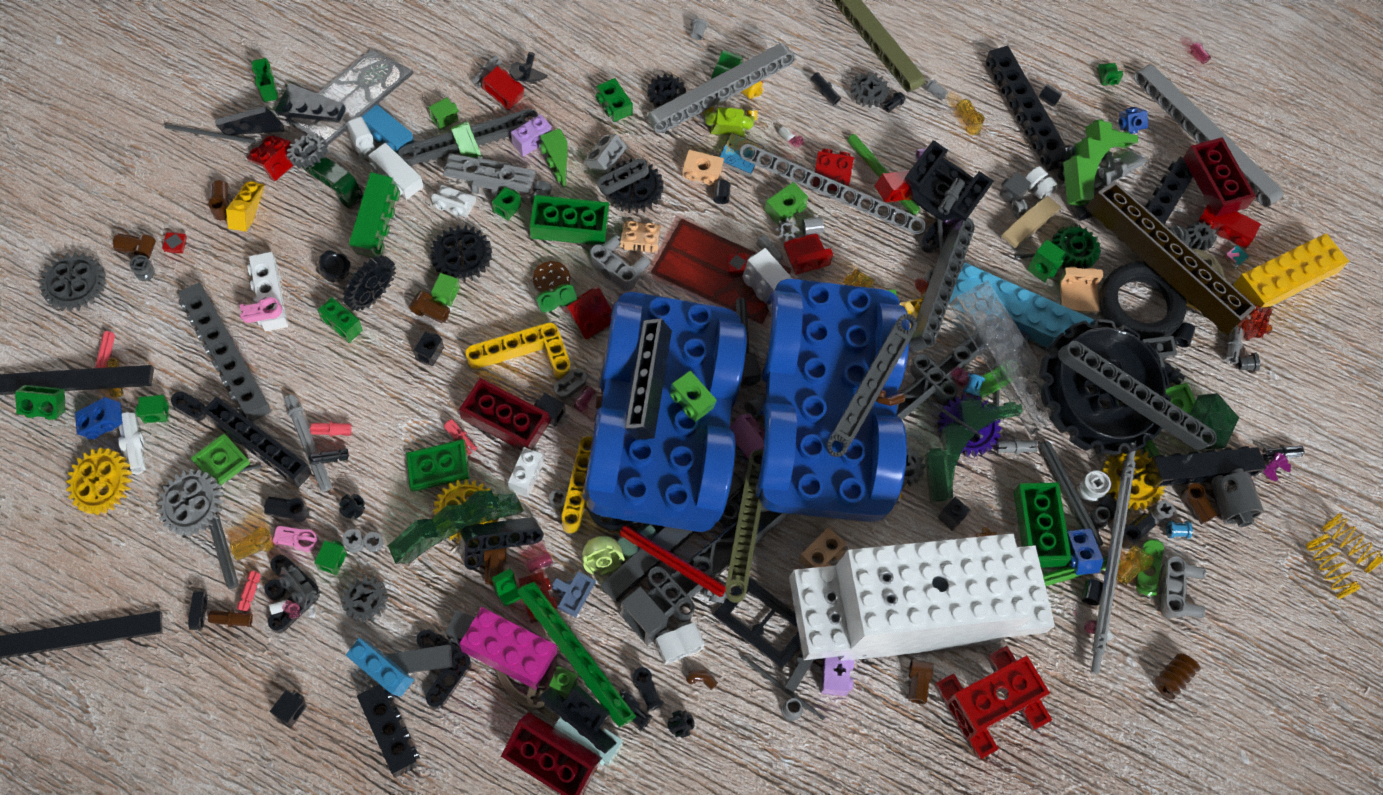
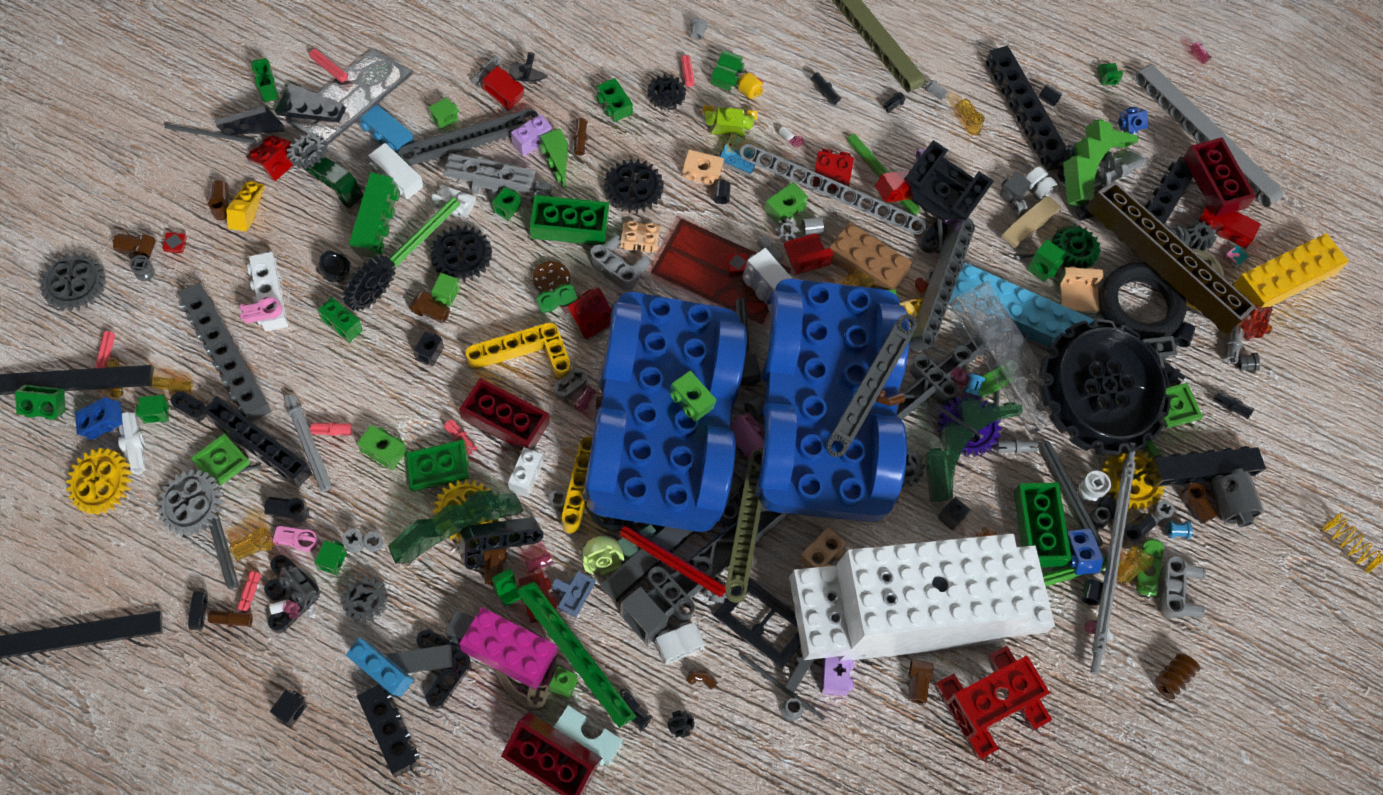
(172, 384): none -> clear yellow axle
(328, 65): none -> coral axle
(328, 456): black axle -> none
(351, 506): black gear -> none
(361, 137): white brick -> none
(388, 456): none -> bright green brick
(421, 234): none -> bright green axle
(465, 140): tile -> none
(552, 406): black brick -> none
(580, 136): none -> reddish brown pin
(581, 713): black bracket -> none
(605, 154): light grey brick -> none
(620, 183): dark grey beam -> none
(647, 689): black connector -> none
(648, 379): black brick -> none
(687, 70): none -> coral axle
(721, 88): light grey beam -> none
(869, 90): dark grey gear -> none
(870, 256): none -> medium nougat brick
(951, 196): dark grey pin -> none
(1146, 397): dark grey beam -> none
(1216, 415): clear green brick -> none
(1232, 404): none -> black pin
(1279, 461): magenta piece -> none
(1289, 452): black axle -> none
(1353, 587): yellow piece -> none

